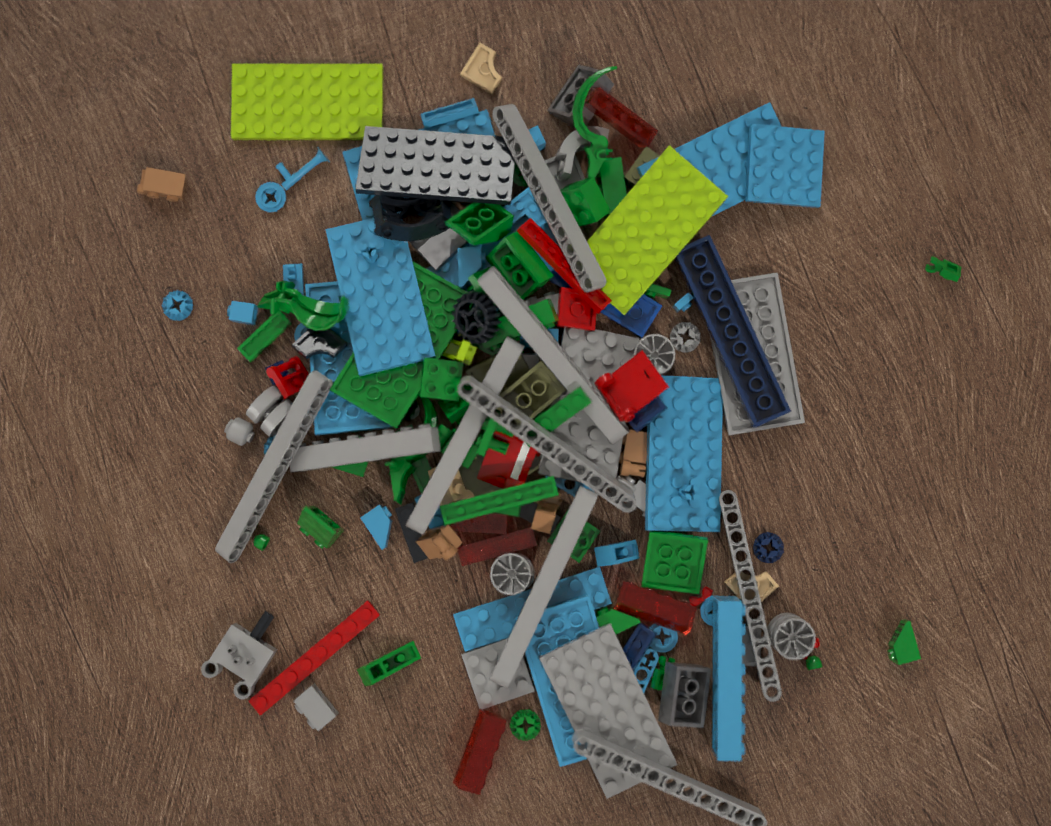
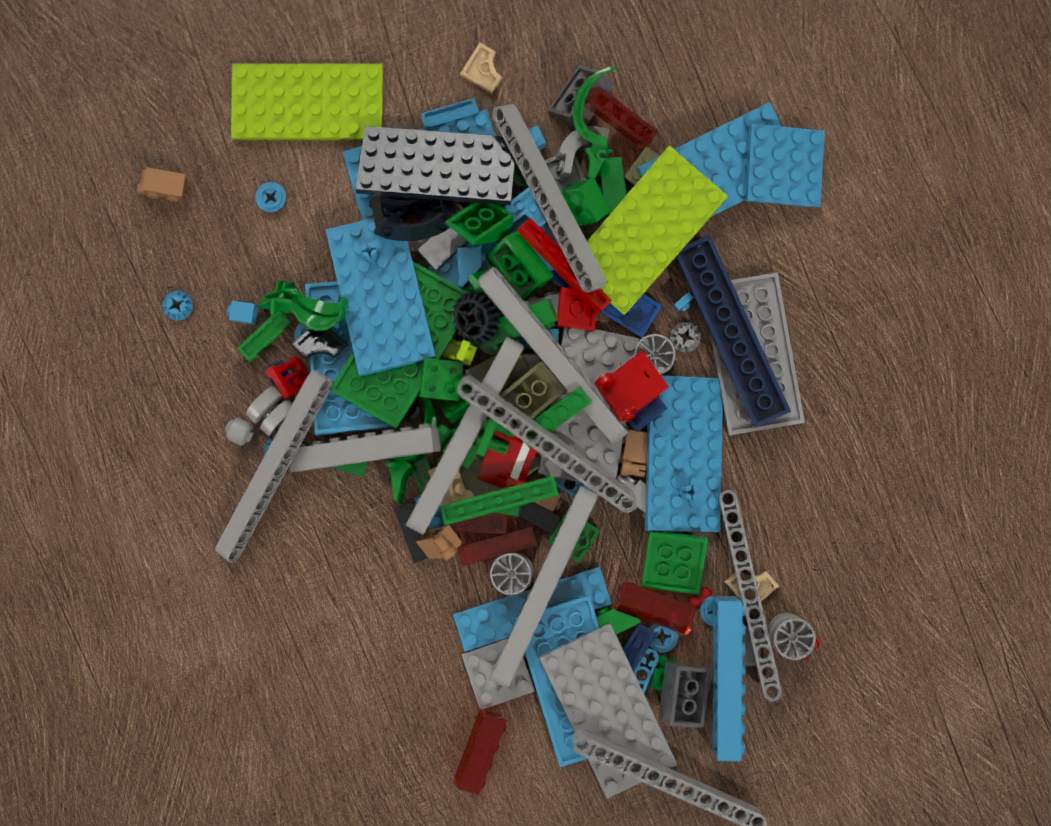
(243, 654): light grey piece -> none
(261, 541): green hinge -> none
(290, 179): dark azure piece -> none
(294, 273): dark azure plate -> none
(314, 657): red plate -> none
(315, 707): light grey brick -> none
(319, 526): green slope -> none
(379, 524): dark azure slope -> none
(388, 664): green slope -> none
(518, 718): green gear -> none
(544, 516): medium nougat brick -> none
(616, 553): dark azure slope -> none
(656, 290): green plate -> none
(764, 539): dark blue gear -> none
(813, 662): green hinge -> none
(903, 644): green slope -> none
(946, 269): green plate -> none

